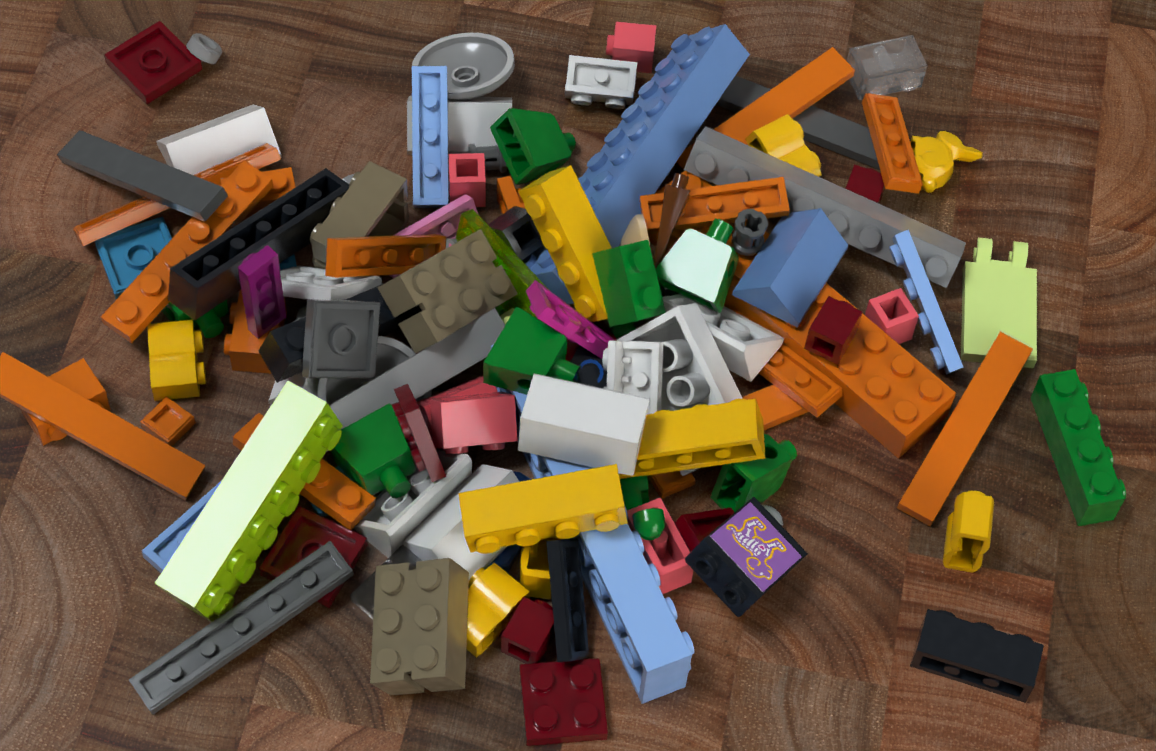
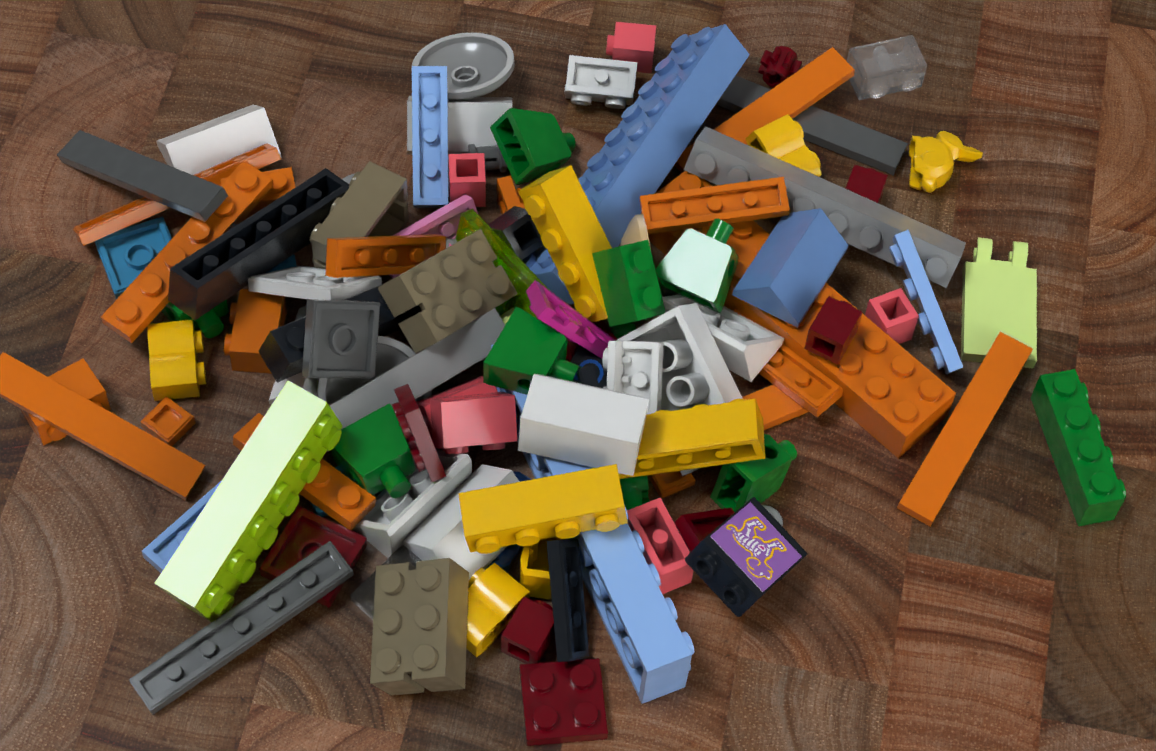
(153, 62): dark red plate -> none
(204, 48): light grey tile -> none
(262, 291): magenta plate -> none
(649, 523): green hinge -> none
(673, 204): reddish brown piece -> none
(744, 235): dark grey bush -> none
(778, 65): none -> dark red gear
(891, 143): orange tile -> none
(968, 531): yellow brick -> none
(977, 655): black brick -> none

